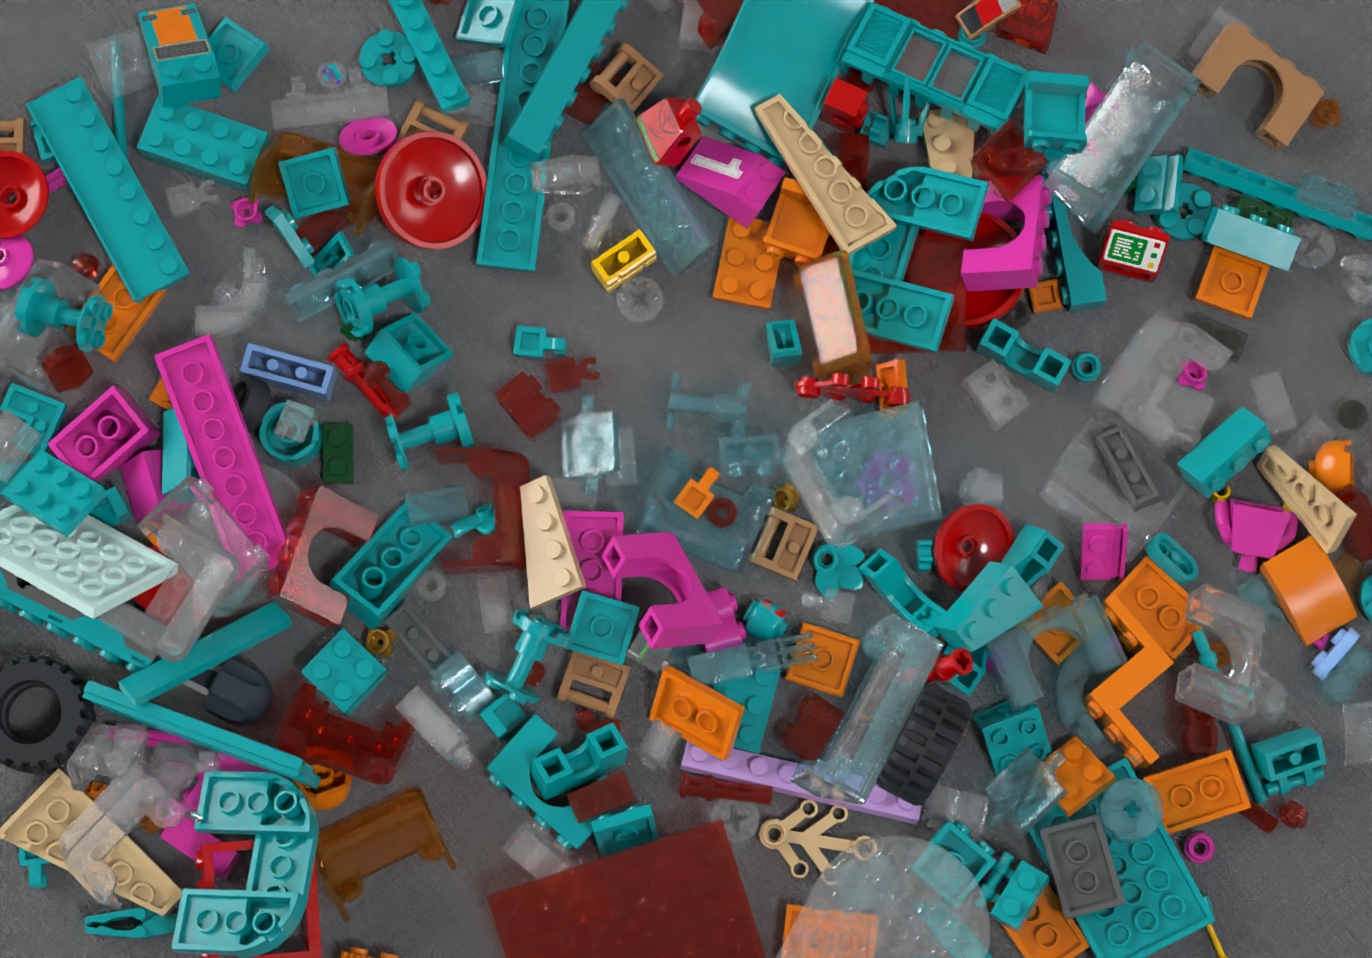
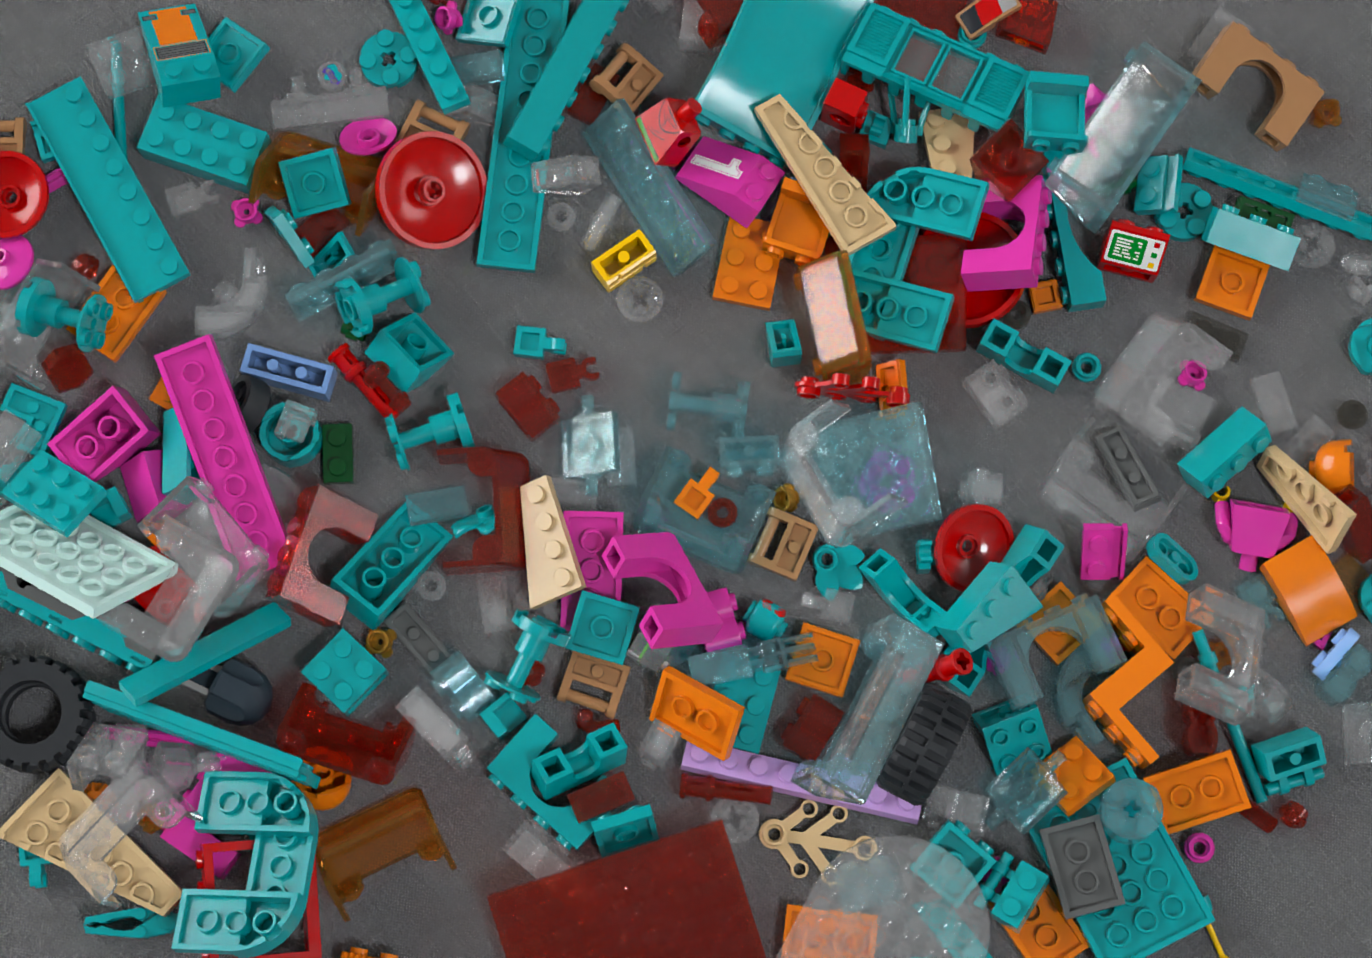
(448, 17): none -> dark pink plate

